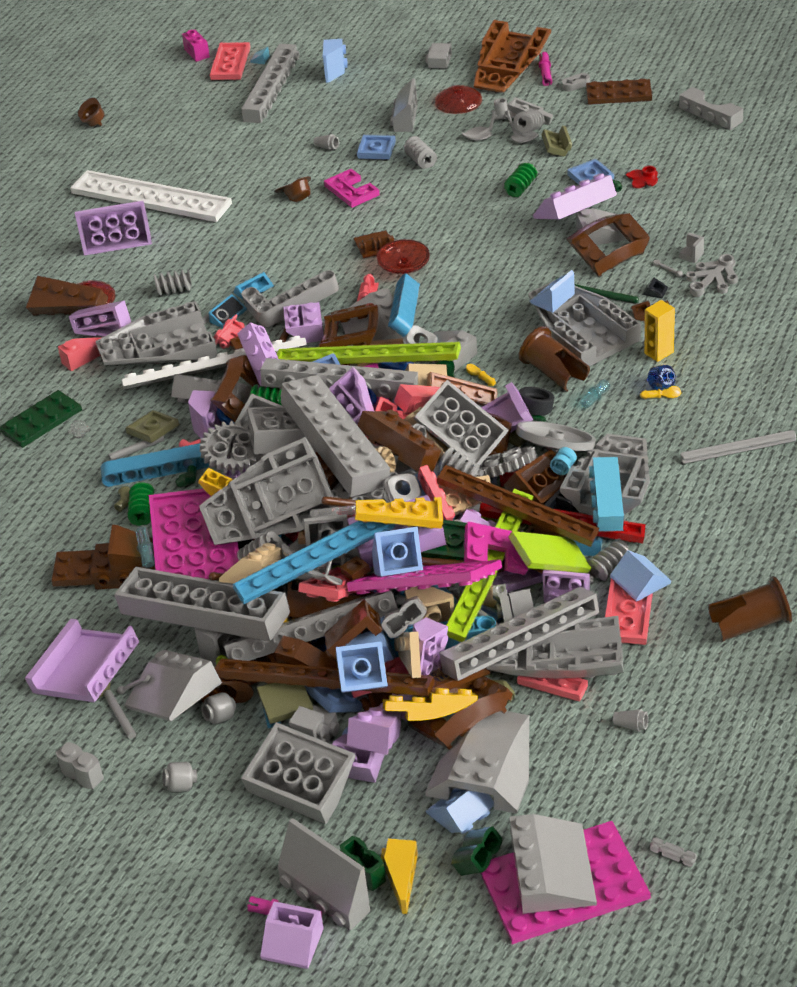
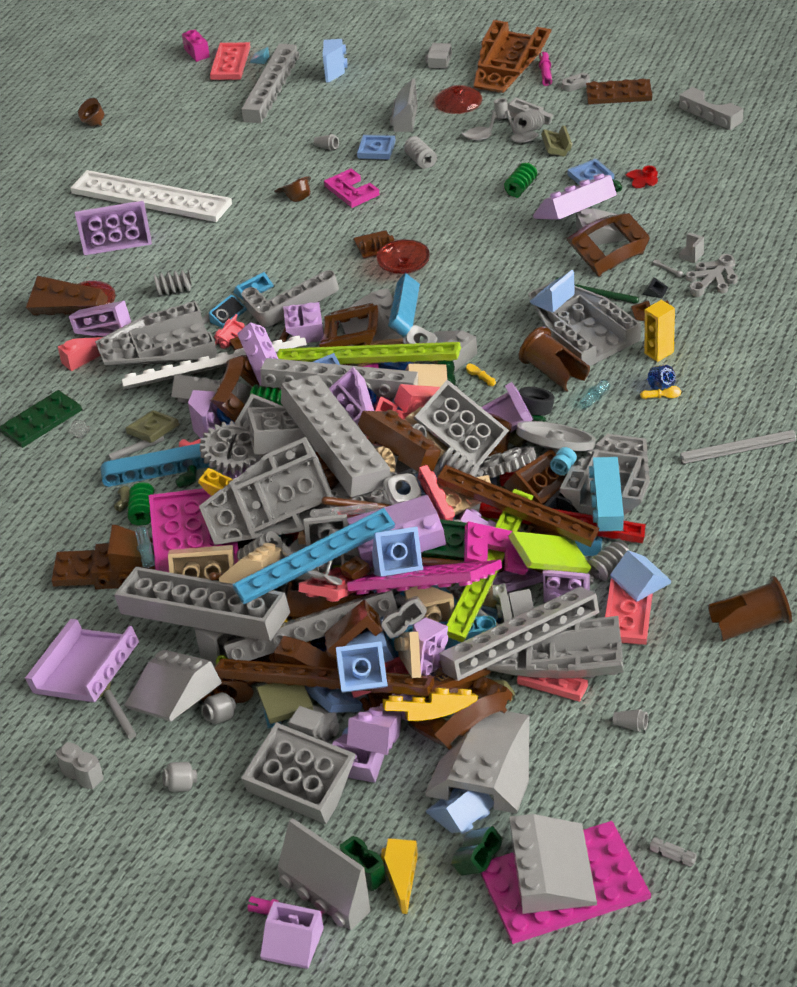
(145, 678): light grey hinge -> none
(201, 561): none -> tan slope
(367, 286): coral hinge -> none
(416, 513): yellow wing -> none
(478, 393): tile -> none

